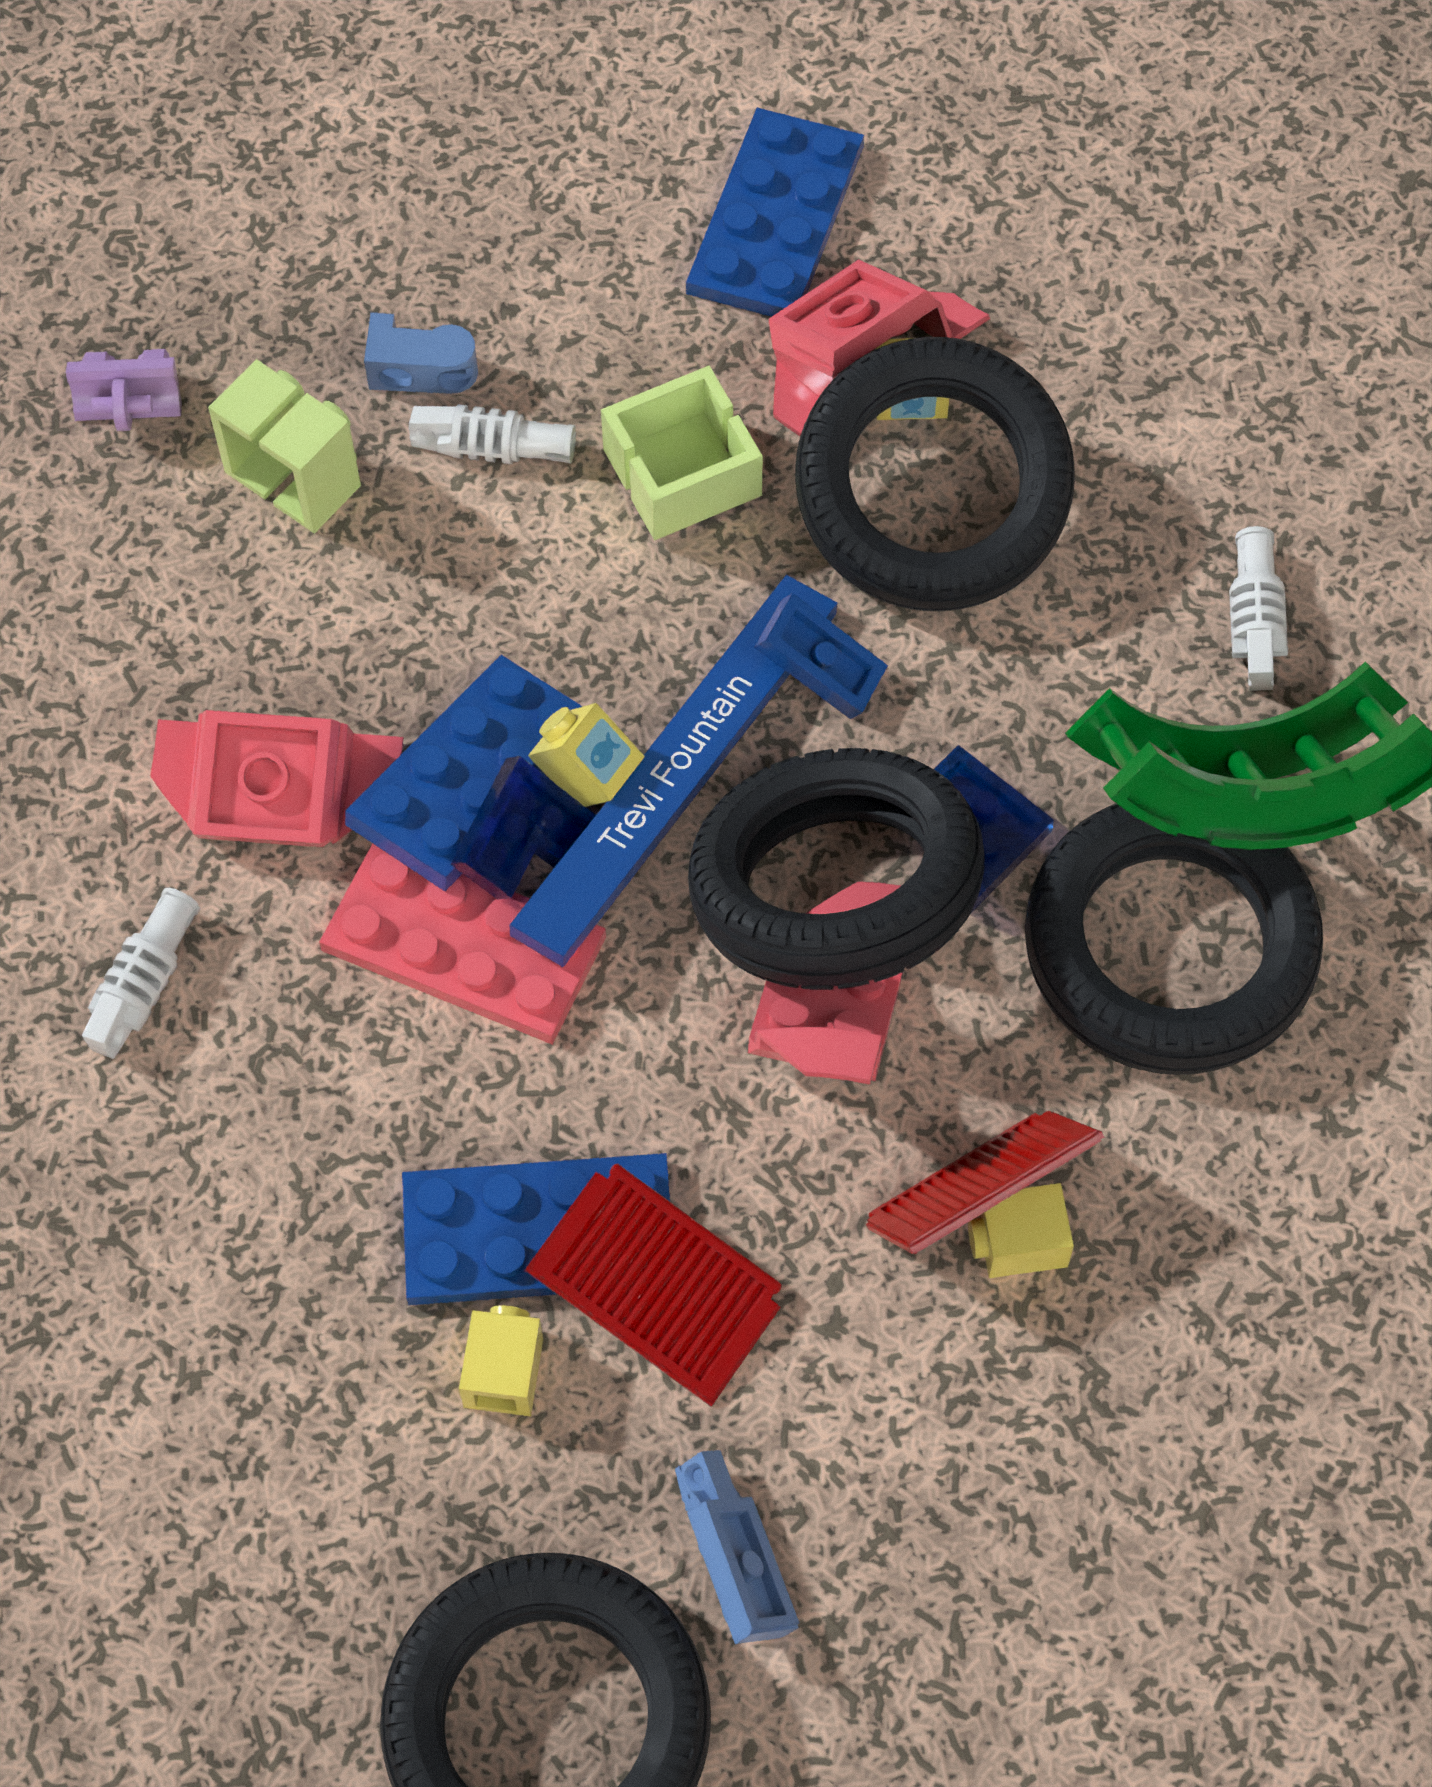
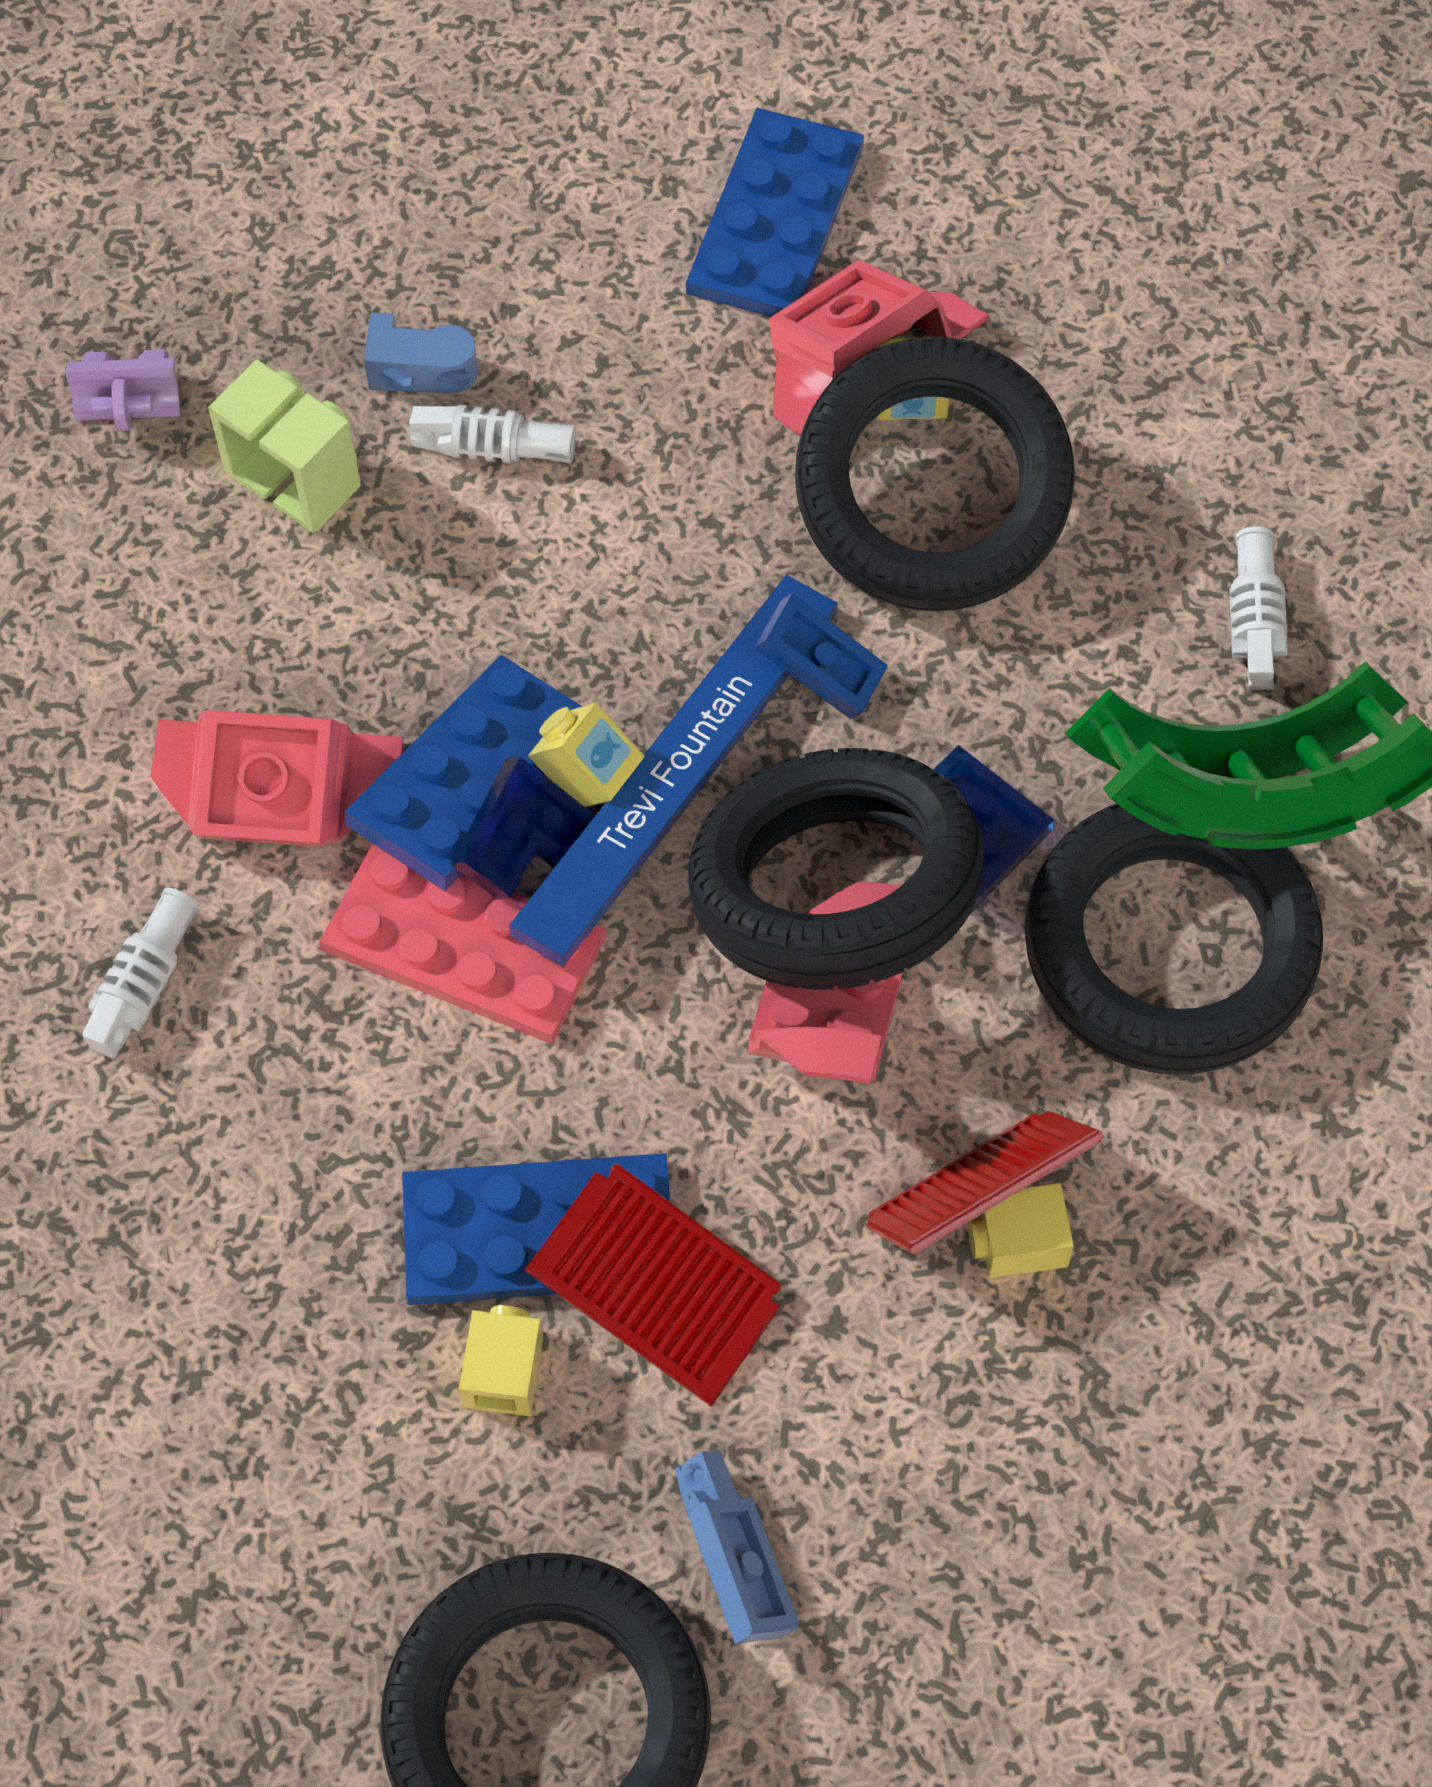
(674, 452): yellowish green piece -> none

